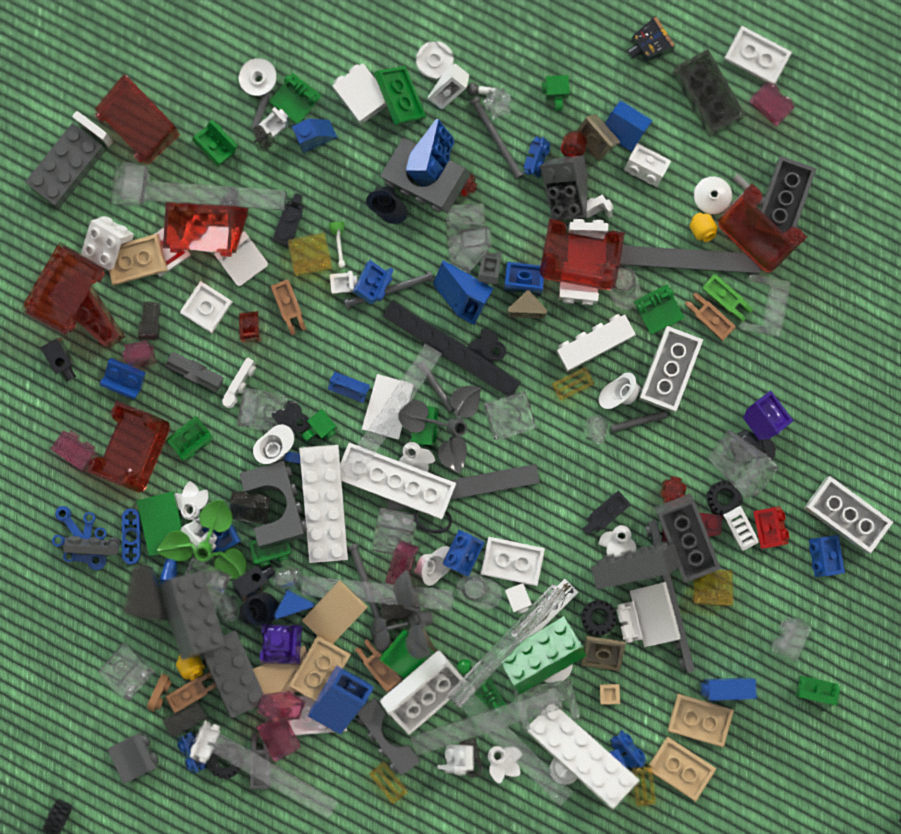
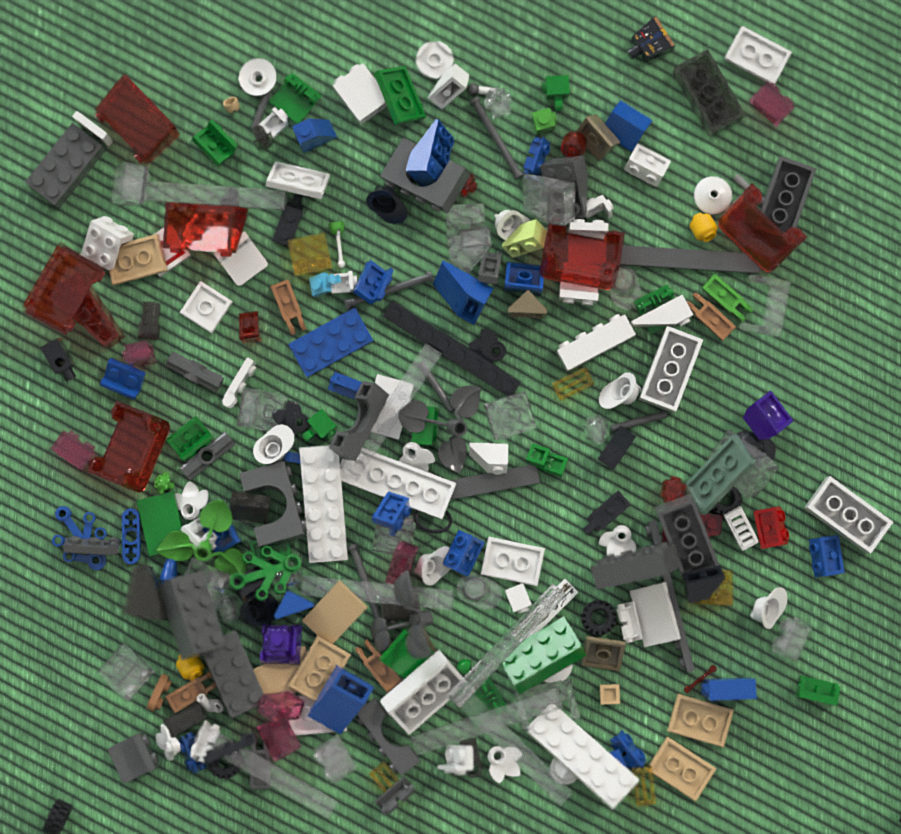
(163, 483): none -> bright green plant
(165, 742): none -> white plate
(198, 464): none -> dark grey piece
(210, 705): none -> white arm
(231, 104): none -> tan hinge
(231, 746): none -> black hinge
(267, 571): none -> green plant
(298, 180): none -> white tile
(321, 283): none -> medium azure plate
(331, 342): none -> blue plate
(335, 758): none -> clear slope
(370, 402): none -> dark grey arch
(392, 512): none -> blue bracket
(400, 790): none -> dark grey hinge
(490, 456): none -> white slope
(508, 221): none -> white piece
(525, 239): none -> yellowish green slope
(543, 121): none -> bright green brick
(546, 461): none -> green slope
(549, 199): none -> clear slope
(616, 447): none -> black slope
(668, 314): none -> white slope
(702, 583): none -> black slope
(713, 668): none -> clear red hinge
(719, 474): none -> sand green plate
(770, 608): none -> white piece

